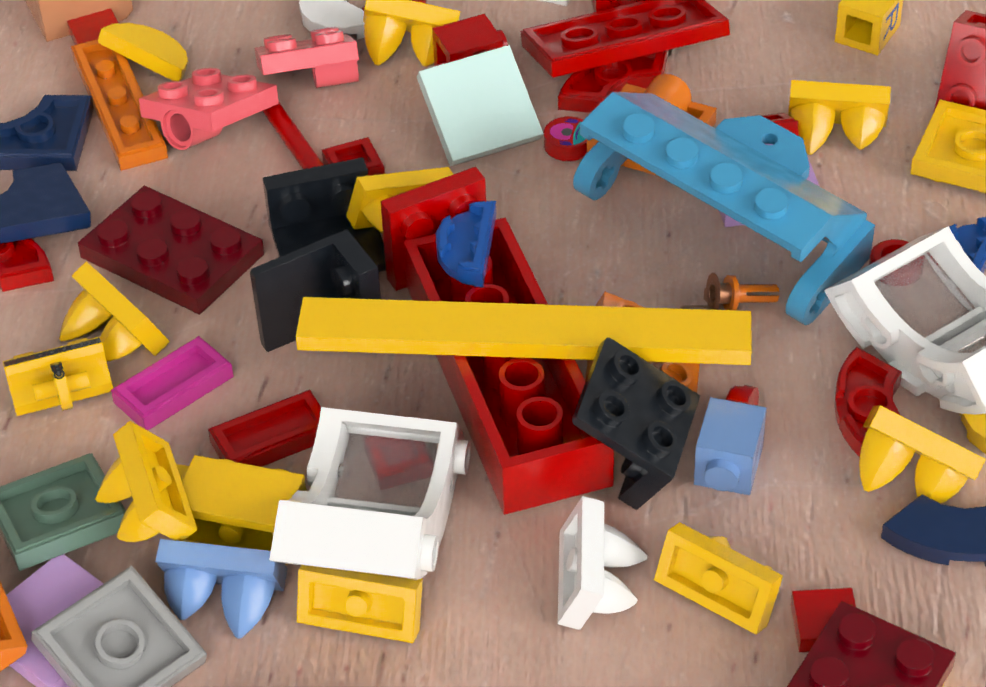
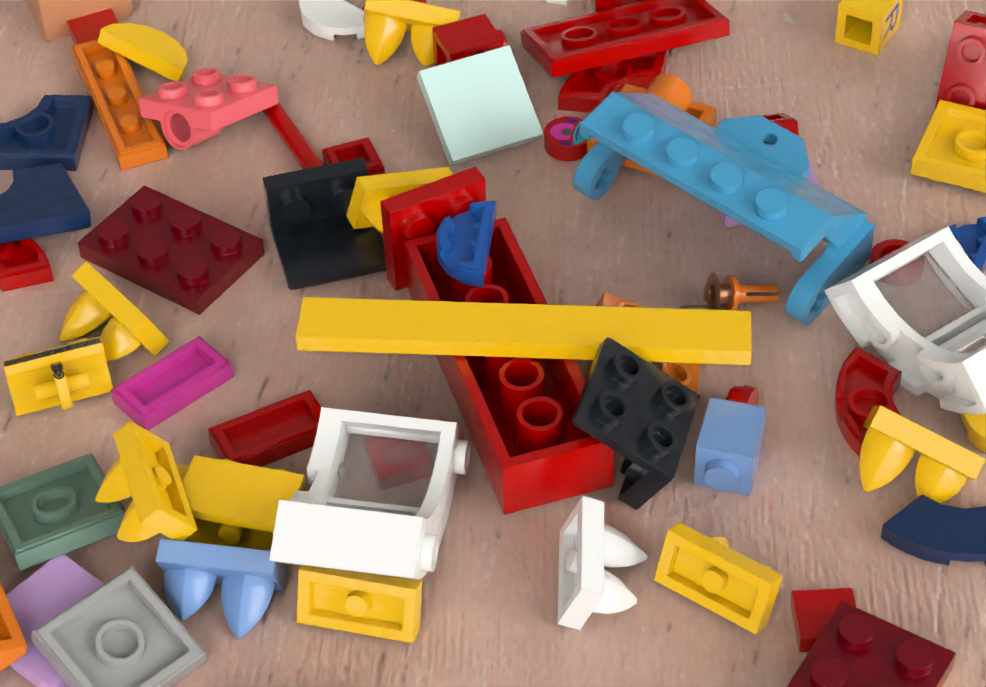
(323, 269): black bracket -> none
(327, 53): coral plate -> none
(857, 107): yellow tile -> none

